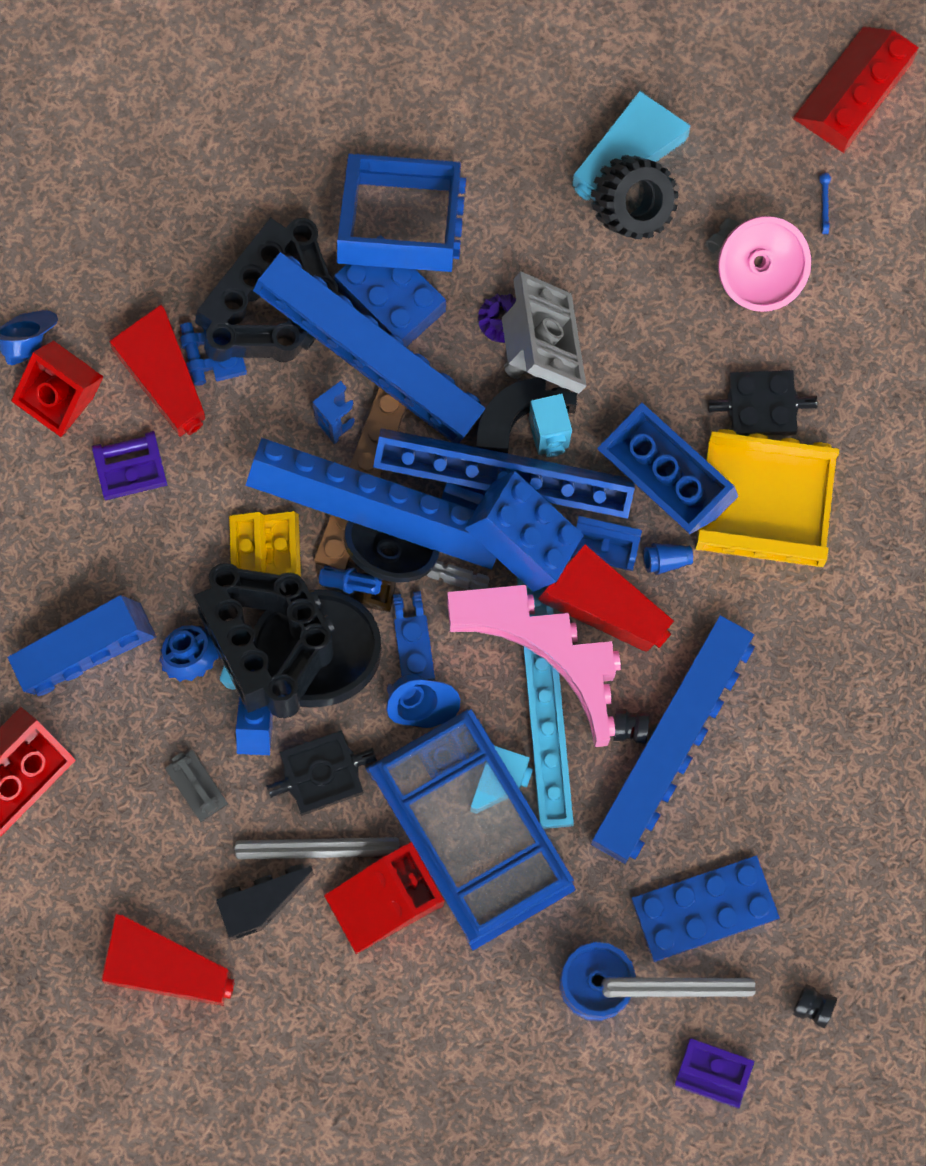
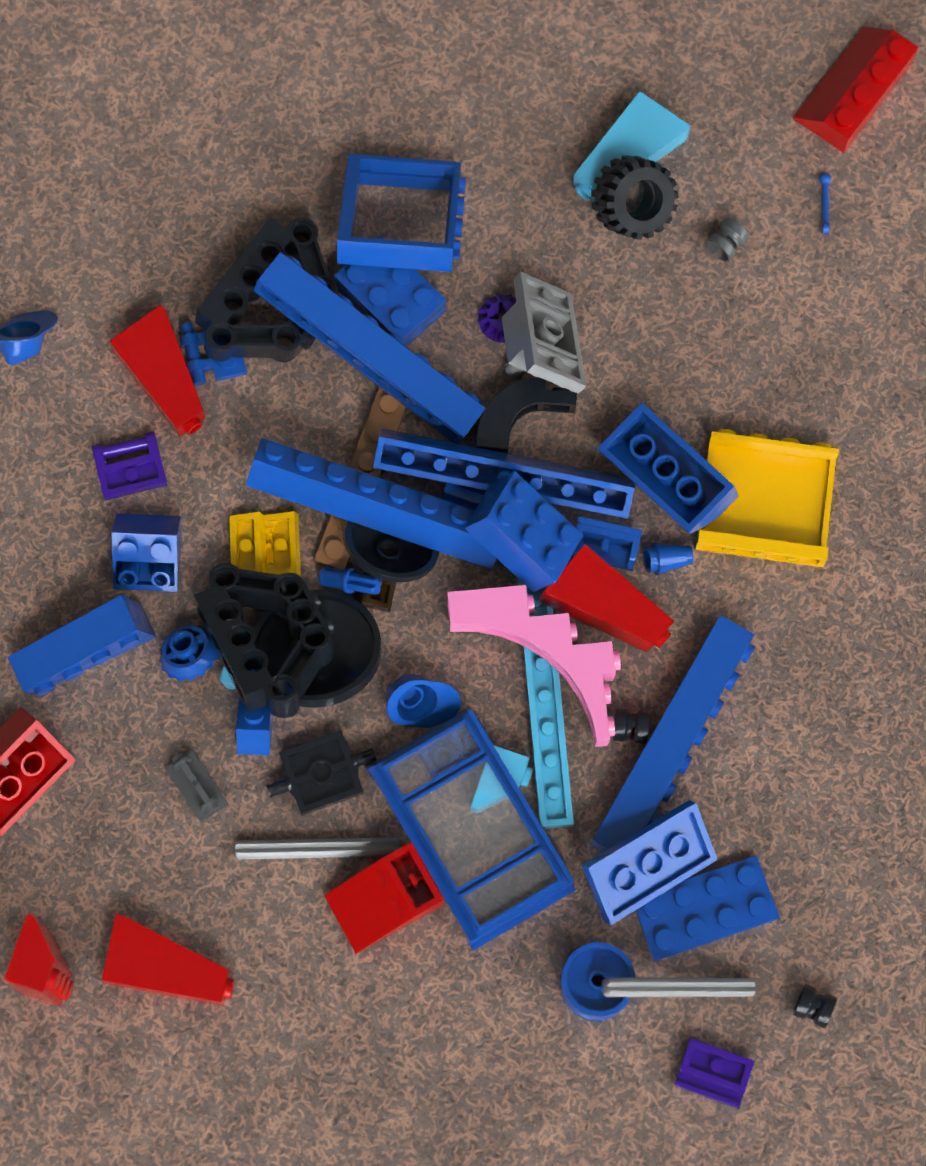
(38, 965): none -> red slope
(56, 387): red slope -> none
(146, 552): none -> blue slope
(254, 907): black slope -> none
(329, 410): blue hinge -> none
(413, 639): blue hinge -> none
(459, 576): light grey axle -> none
(550, 425): medium azure brick -> none
(649, 862): none -> plate
(763, 403): black plate -> none
(783, 267): bright pink dish -> none

